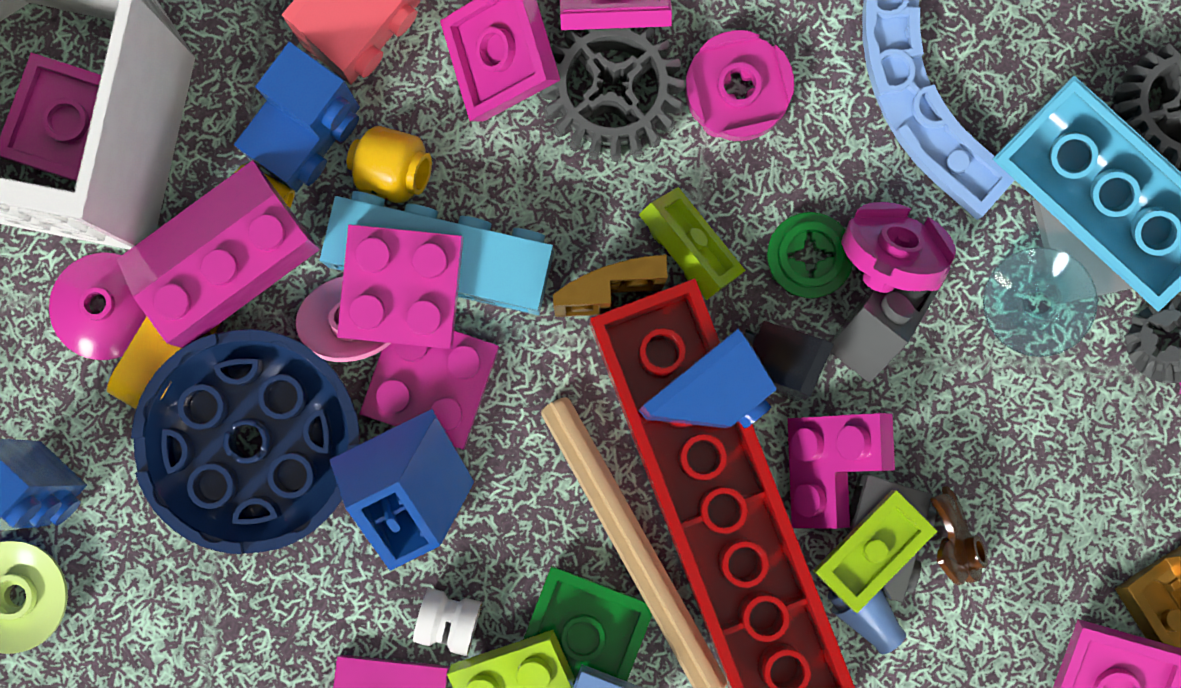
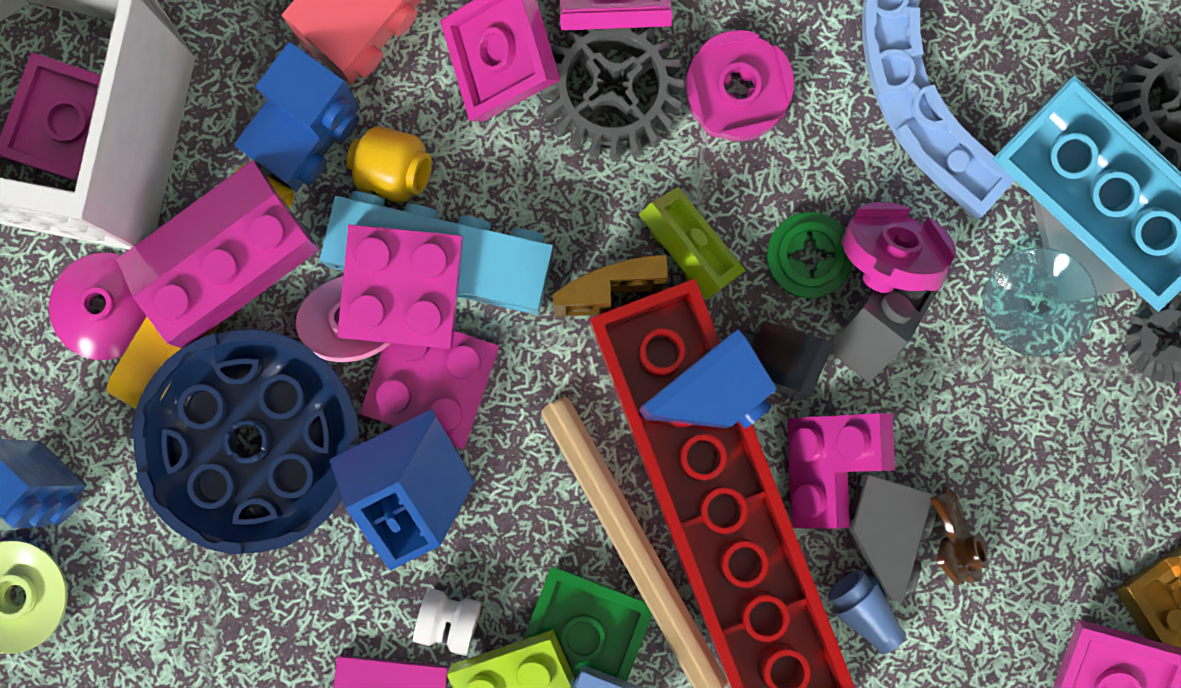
(875, 551): lime plate -> none

